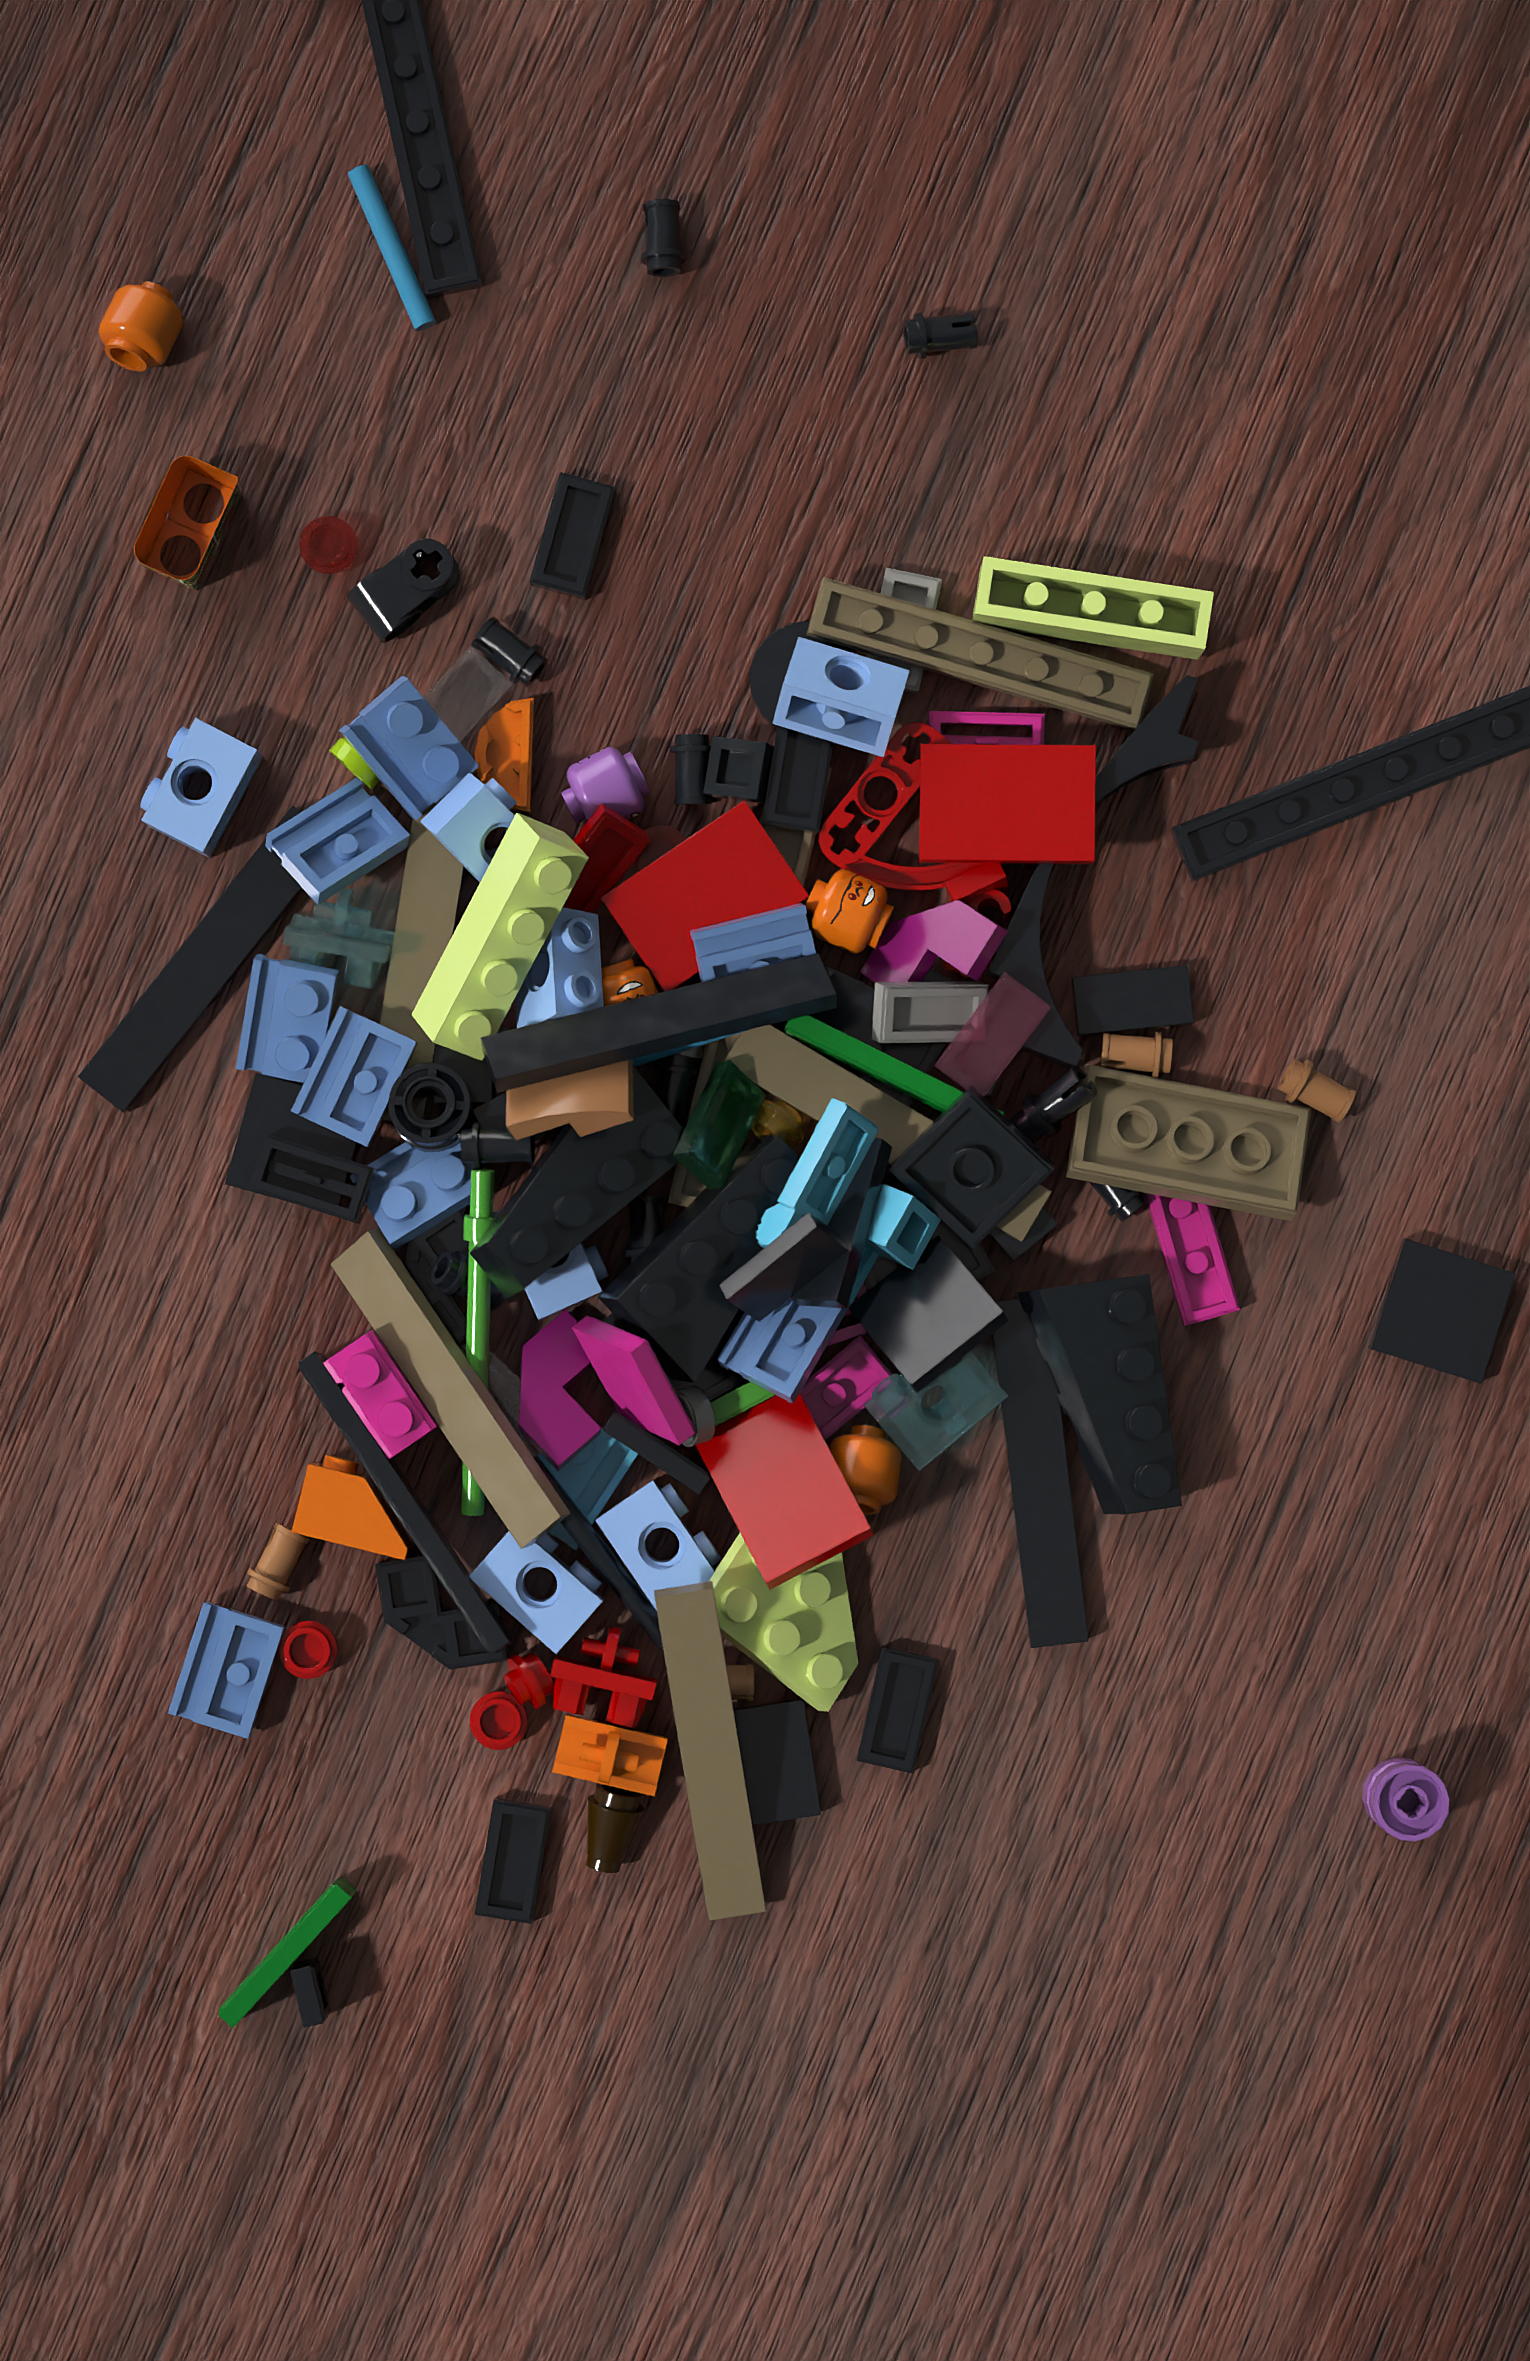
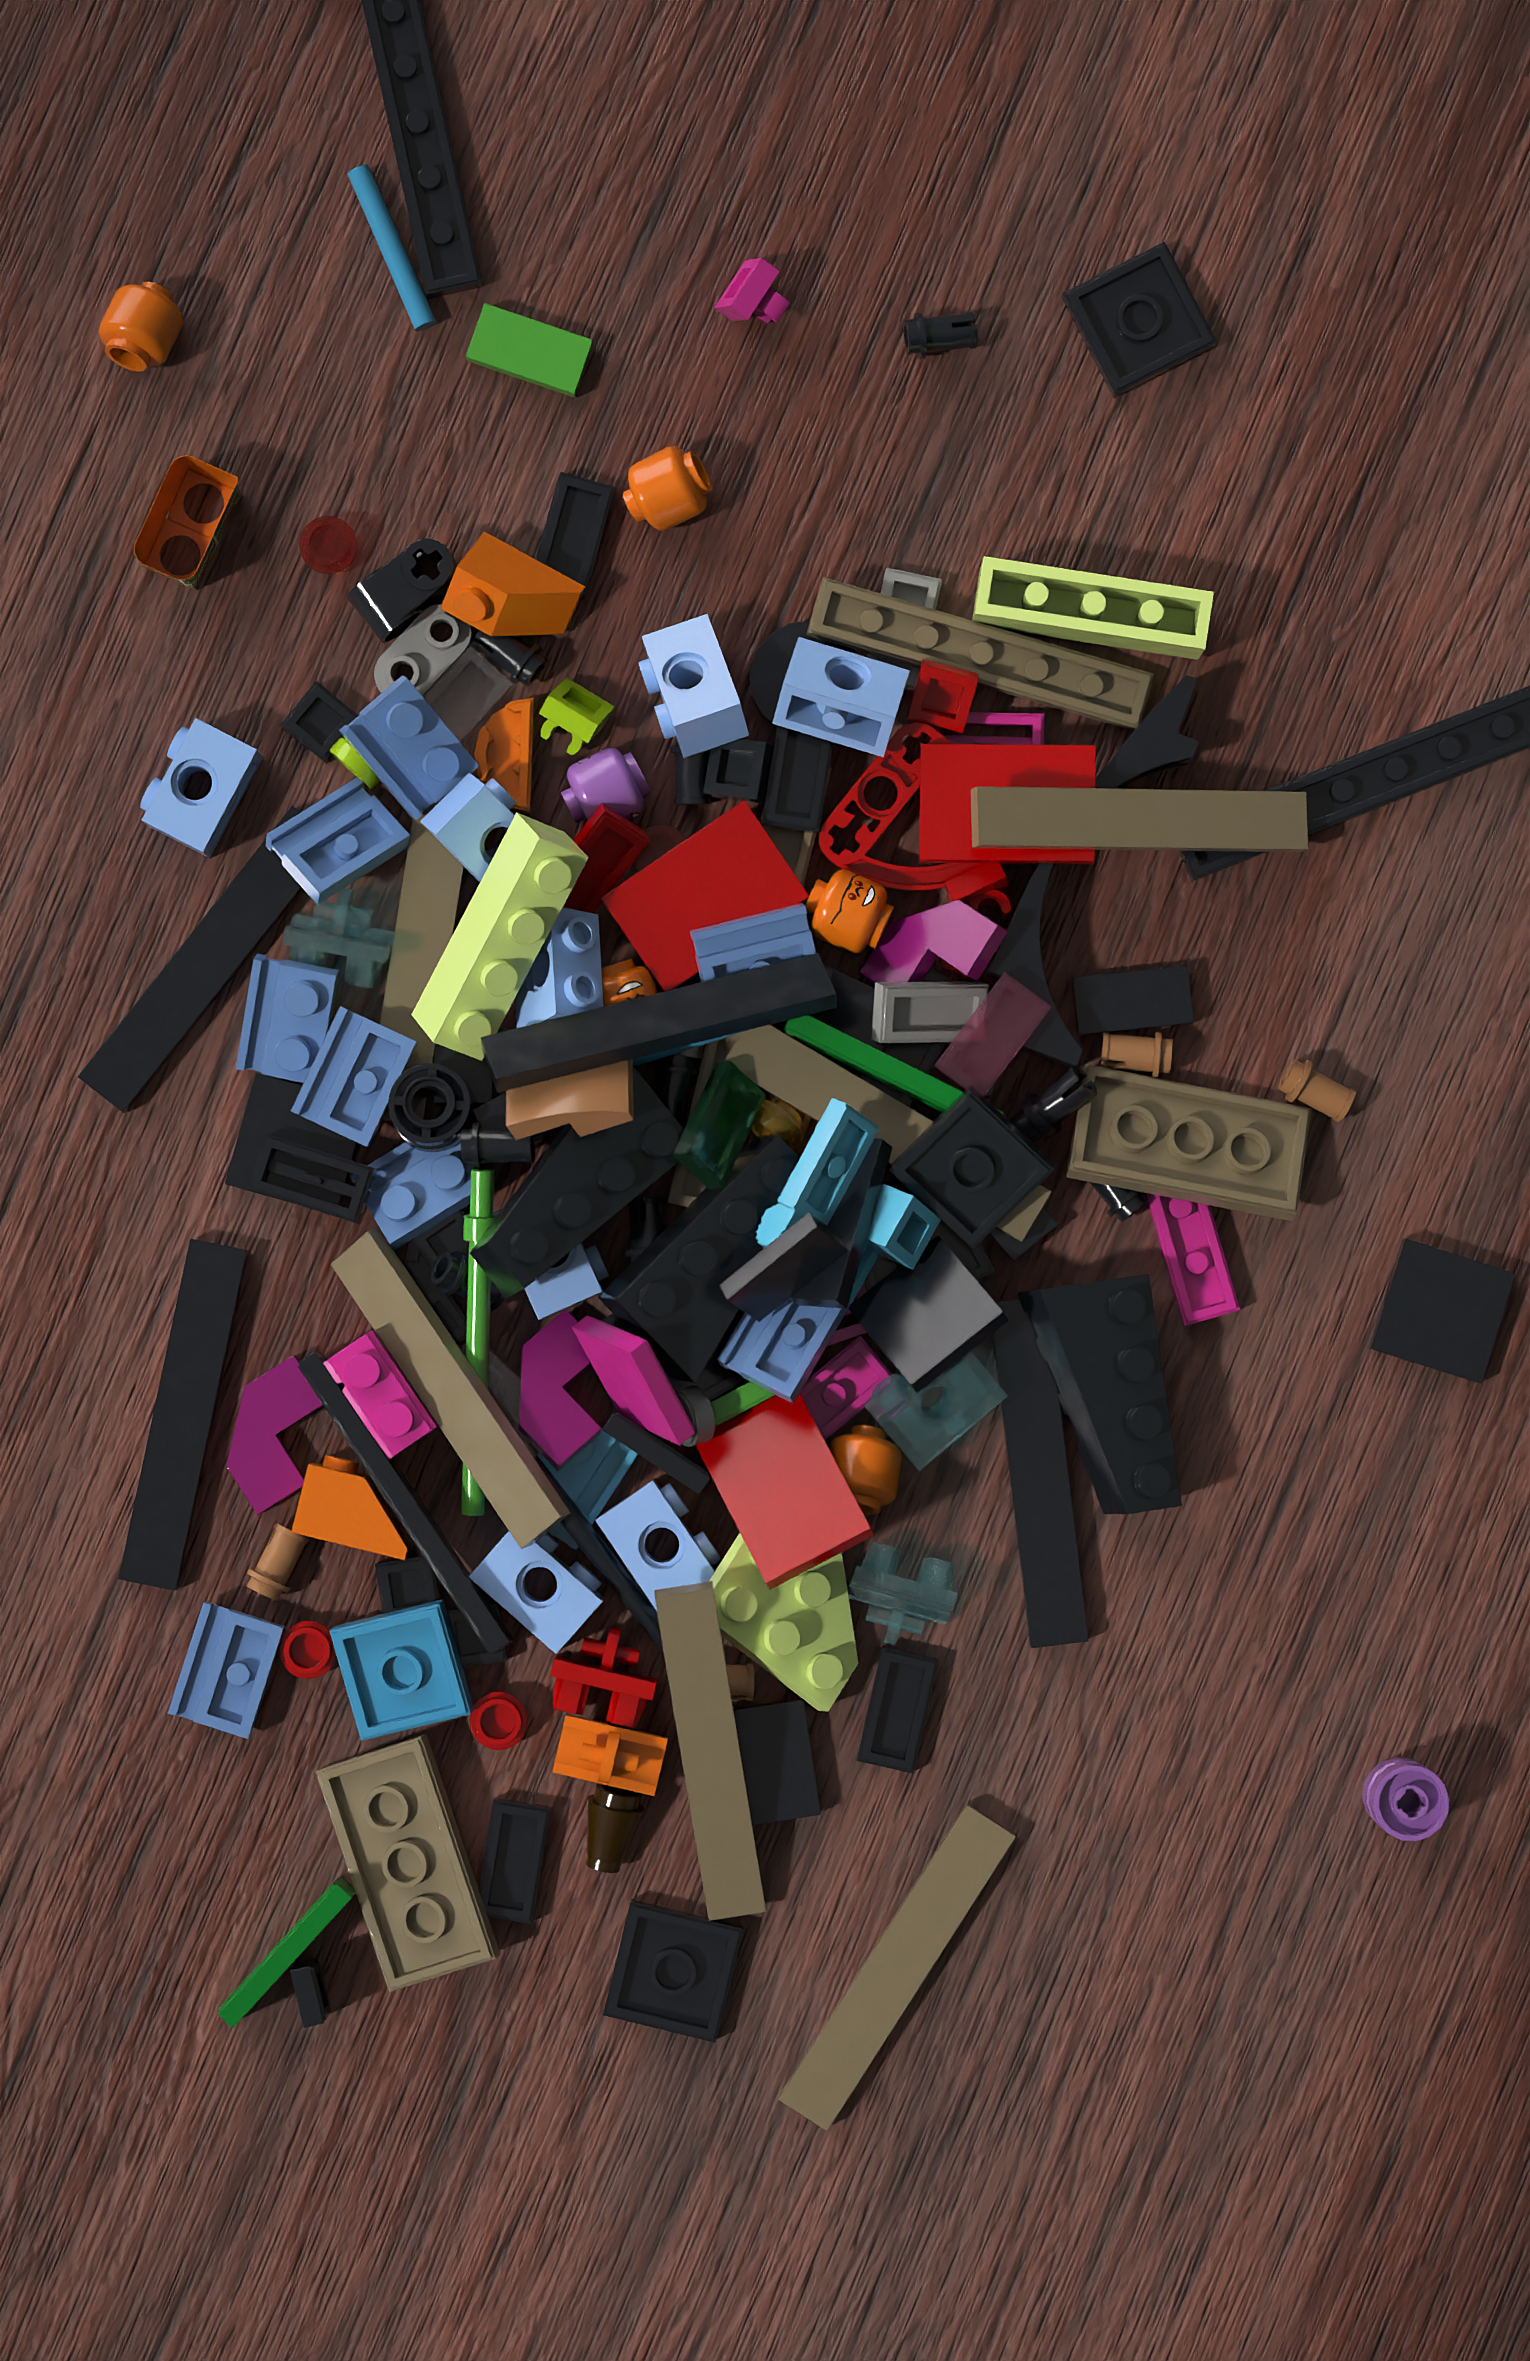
(183, 1414): none -> black tile
(256, 1452): none -> magenta tile
(317, 721): none -> black tile
(402, 1670): none -> dark azure tile
(407, 1863): none -> dark tan tile
(423, 653): none -> light grey plate
(510, 592): none -> orange slope
(528, 1680): red plate -> none
(529, 350): none -> bright green tile
(576, 712): none -> lime tile
(662, 238): black pin -> none
(667, 488): none -> orange head
(673, 1971): none -> black tile
(686, 658): none -> light blue brick
(751, 294): none -> dark pink tile
(896, 1967): none -> dark tan tile
(898, 1600): none -> clear light blue hips
(942, 695): none -> red tile
(1138, 819): none -> dark tan tile
(1139, 319): none -> black tile

